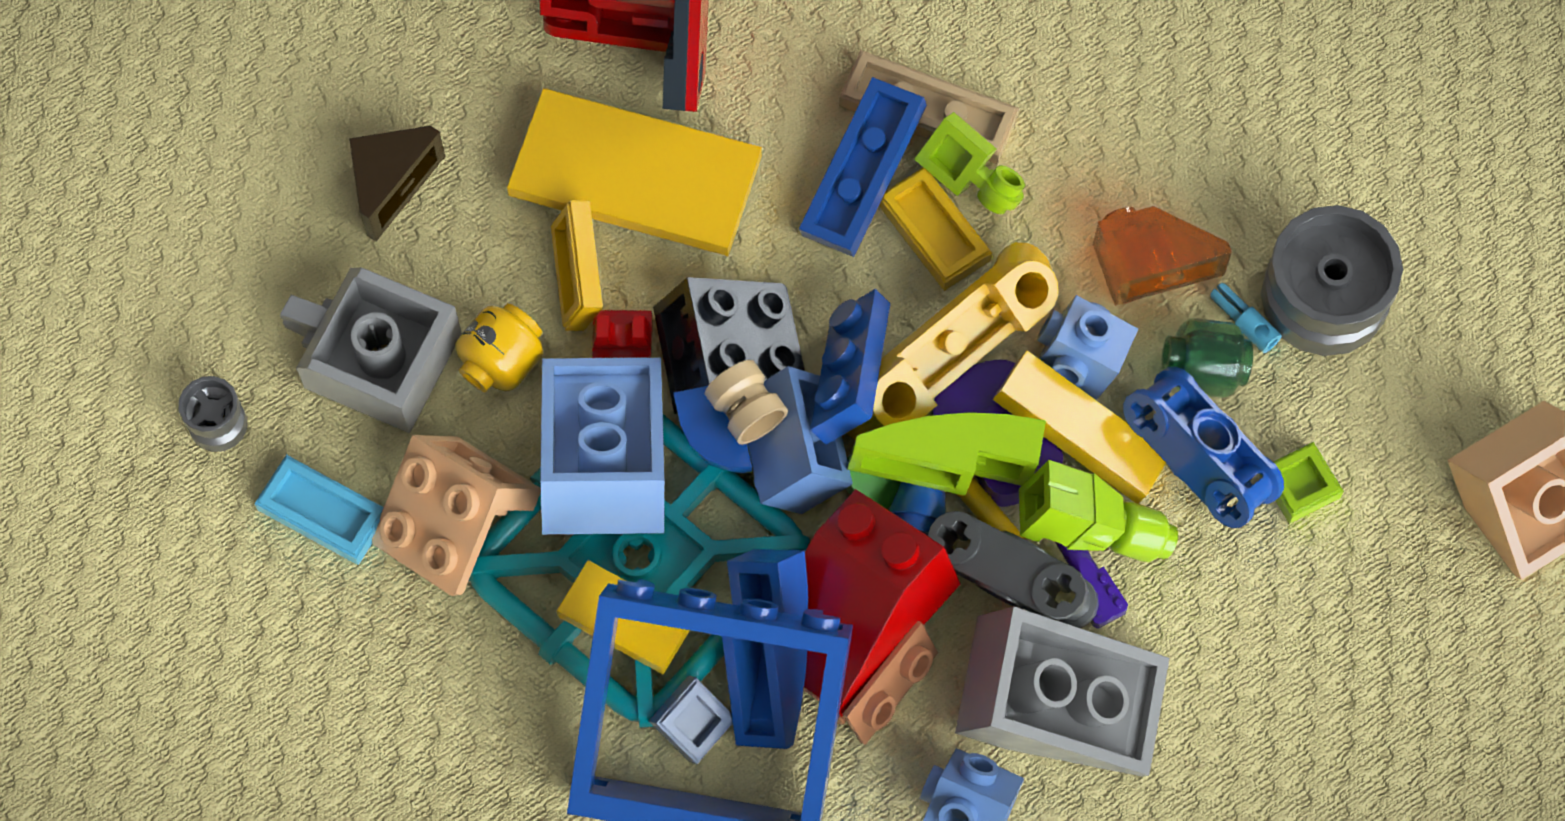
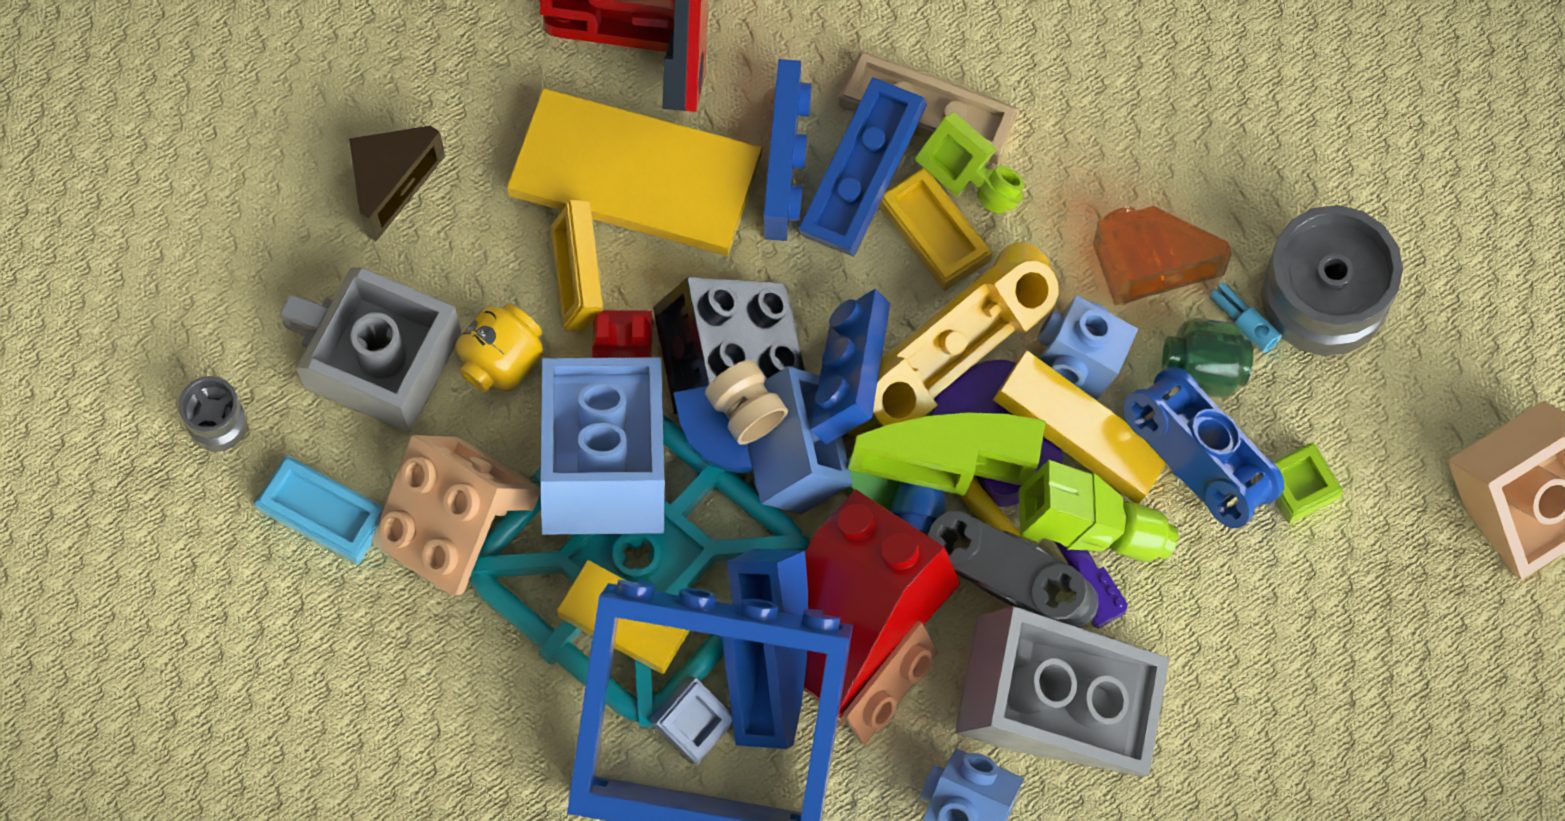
(786, 150): none -> blue plate

